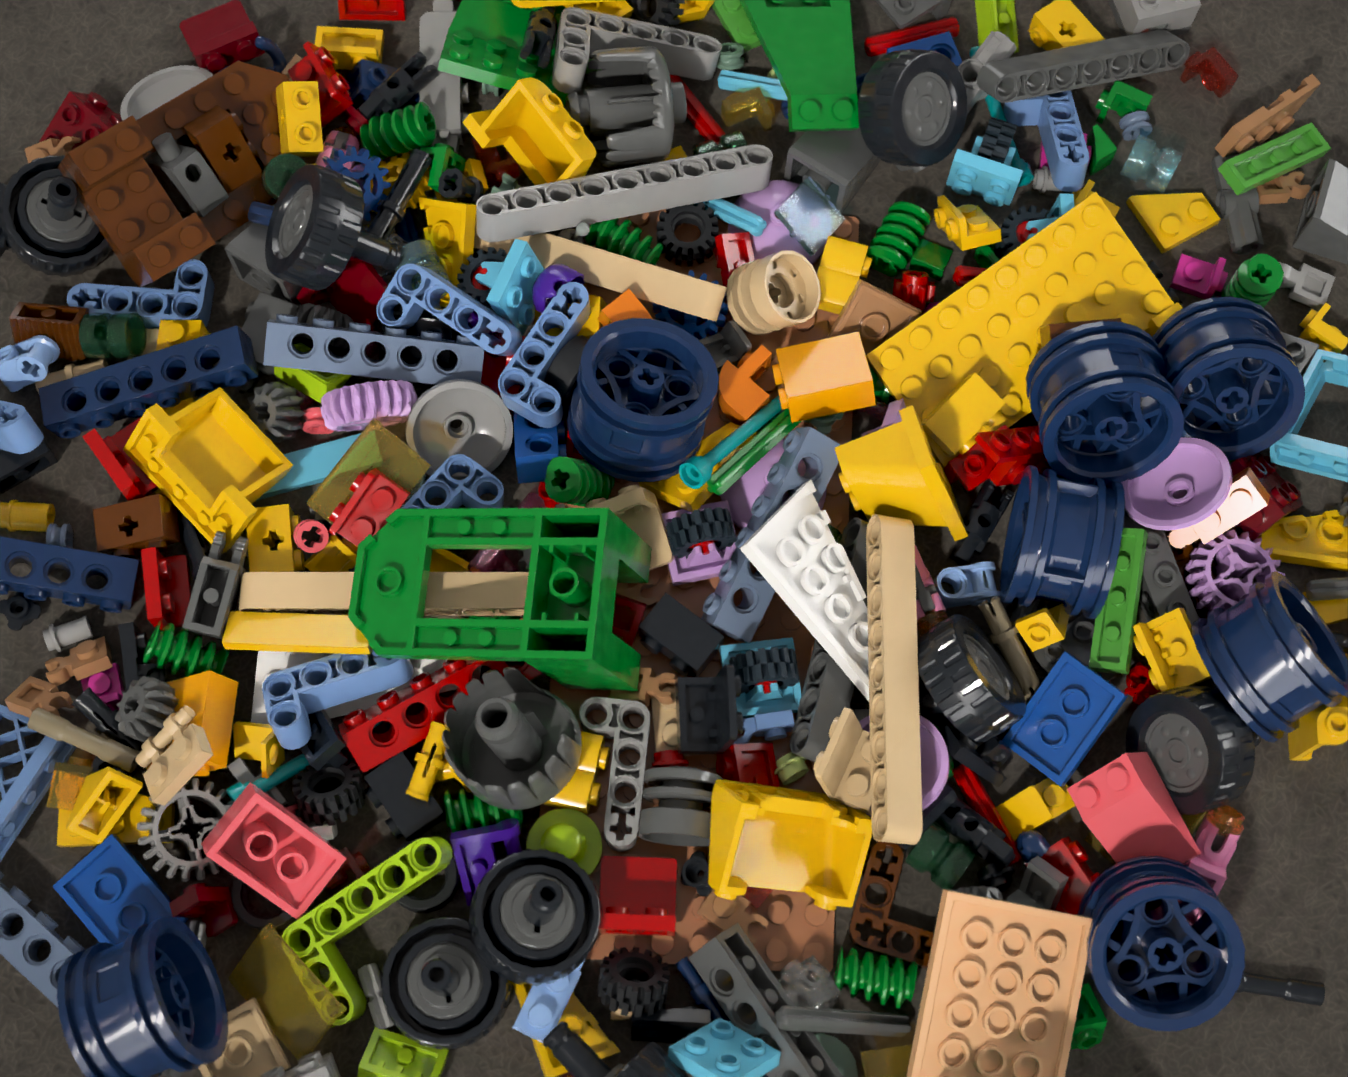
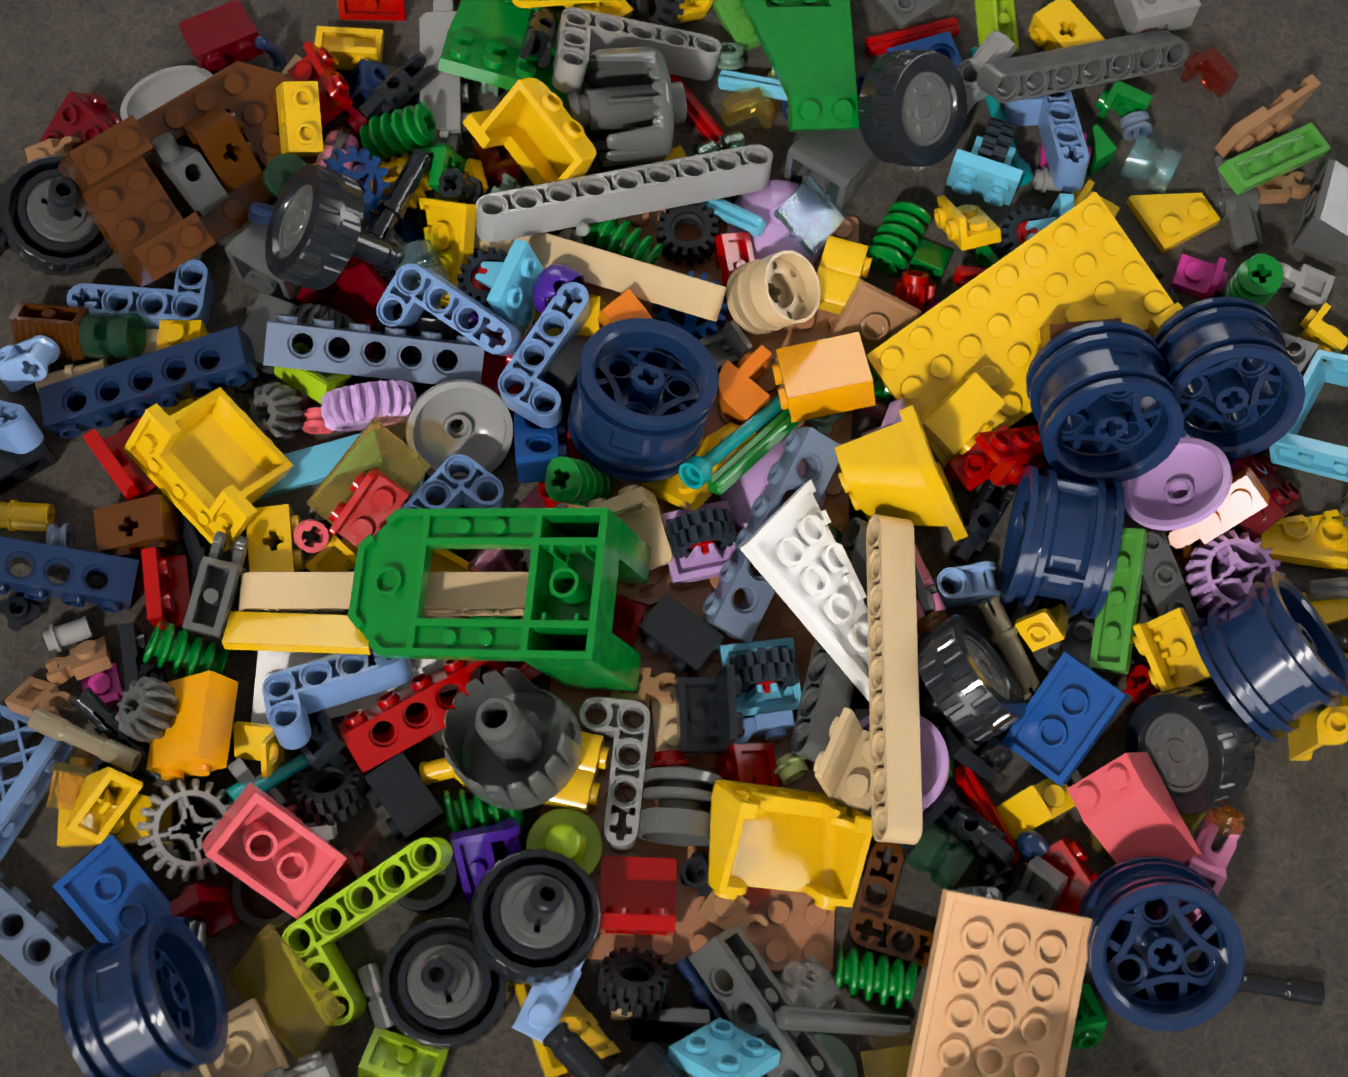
(180, 761): tan plate -> none
(419, 786): yellow pin -> none

